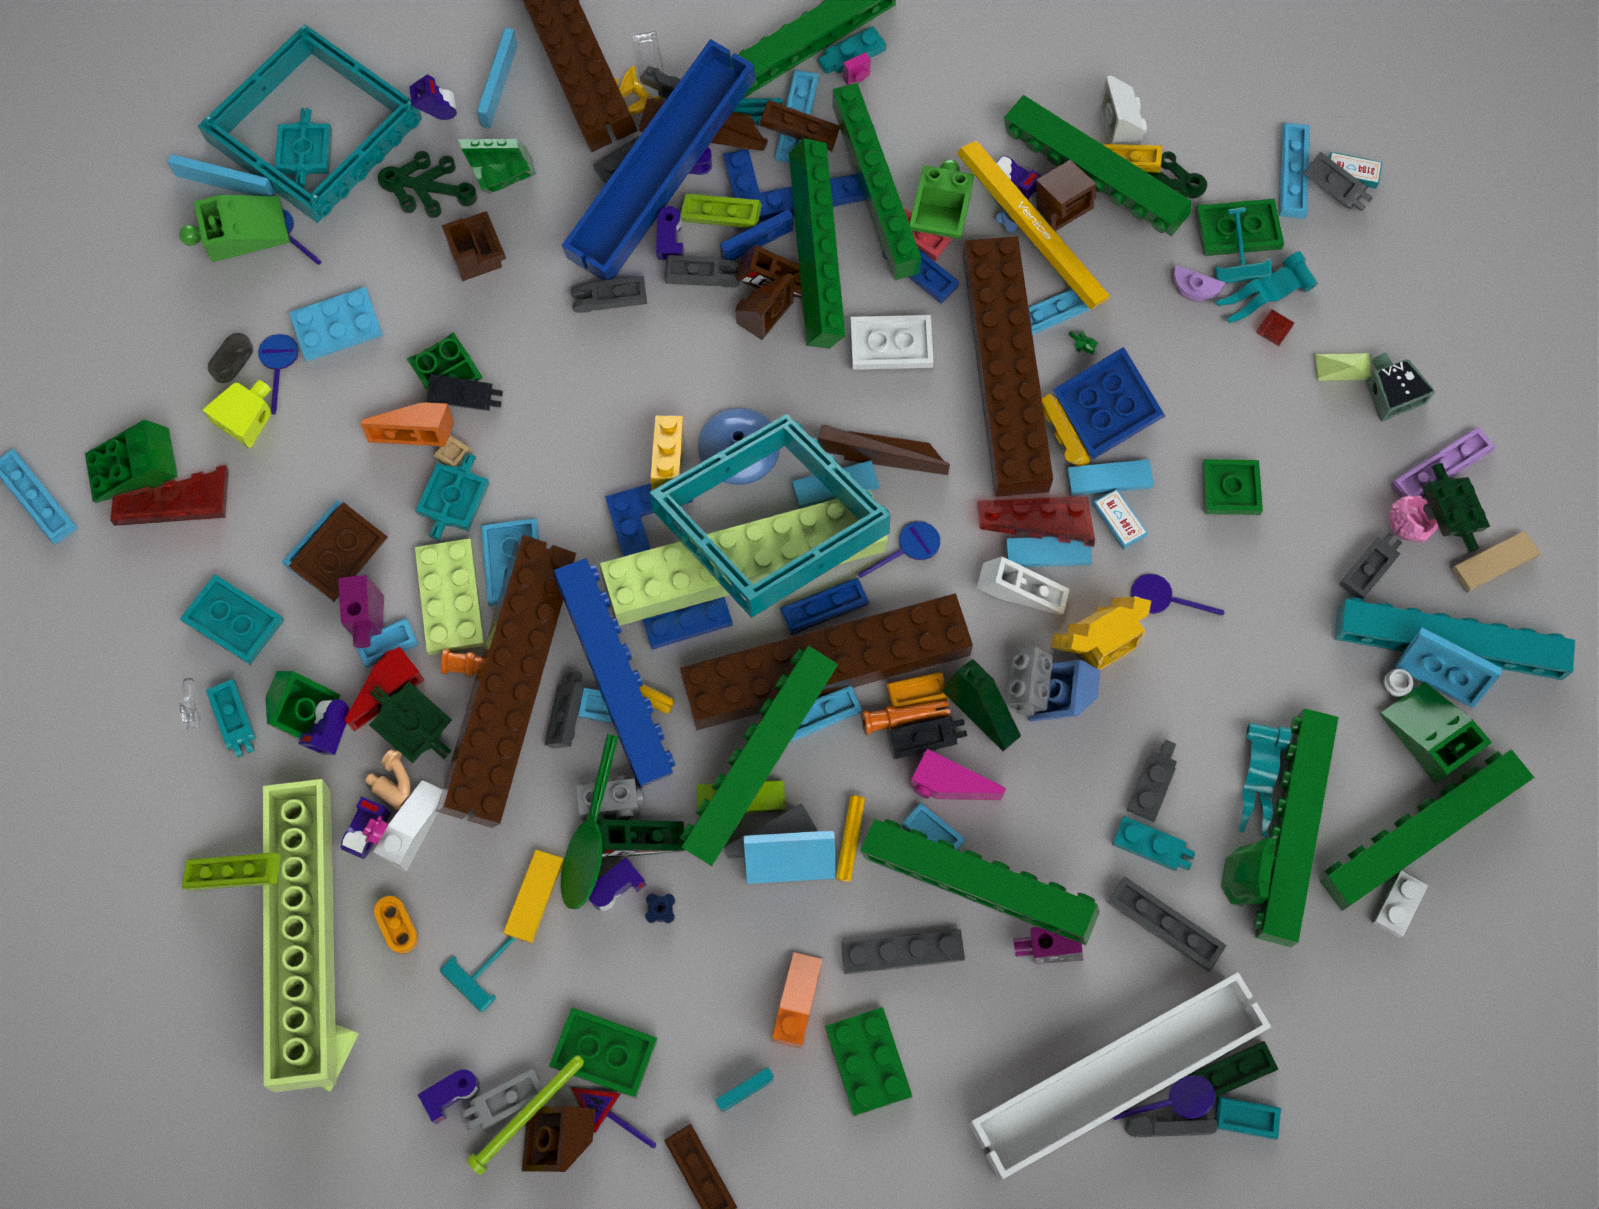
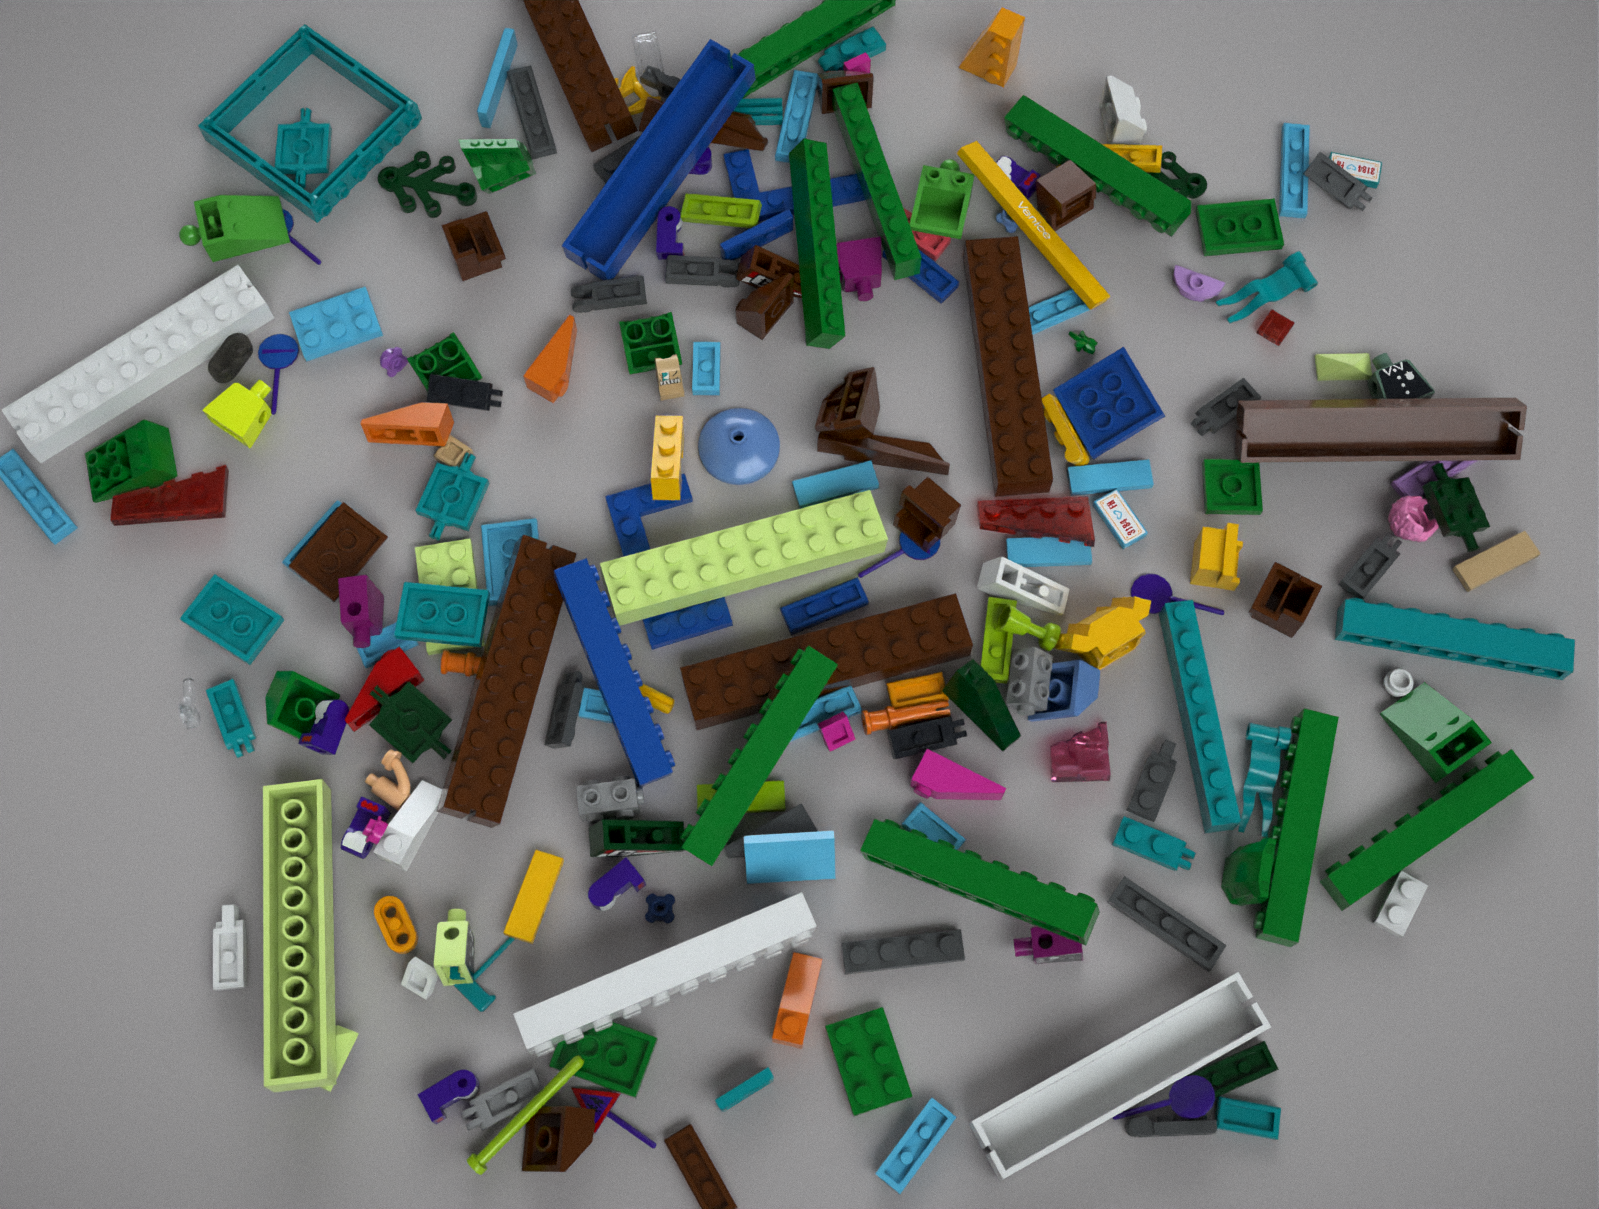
(136, 364): none -> white piece
(220, 176): medium azure tile -> none
(230, 951): none -> white hinge
(231, 871): lime tile -> none
(393, 361): none -> medium lavender plate
(420, 978): none -> white plate
(433, 99): dark purple leg -> none
(442, 614): none -> teal plate
(454, 948): none -> yellowish green torso
(531, 112): none -> dark grey tile
(552, 368): none -> orange slope
(585, 848): green piece -> none
(649, 340): none -> green slope
(664, 974): none -> white piece
(669, 378): none -> tan leg
(706, 368): none -> medium azure plate
(798, 124): reddish brown tile -> none
(833, 79): none -> reddish brown slope
(836, 731): none -> dark pink plate
(850, 838): yellow axle -> none
(851, 407): none -> reddish brown wedge
(860, 266): none -> magenta torso
(872, 523): teal window -> none
(891, 342): white plate -> none
(915, 1145): none -> medium azure plate
(926, 513): none -> reddish brown plate
(996, 49): none -> light orange wedge
(996, 643): none -> lime plate
(1016, 622): none -> lime piece
(1082, 757): none -> clear pink slope
(1199, 717): none -> teal brick
(1216, 557): none -> yellow plate
(1223, 408): none -> dark grey hinge
(1242, 272): teal piece -> none
(1284, 600): none -> reddish brown plate
(1379, 430): none -> reddish brown piece
(1448, 667): medium azure tile -> none

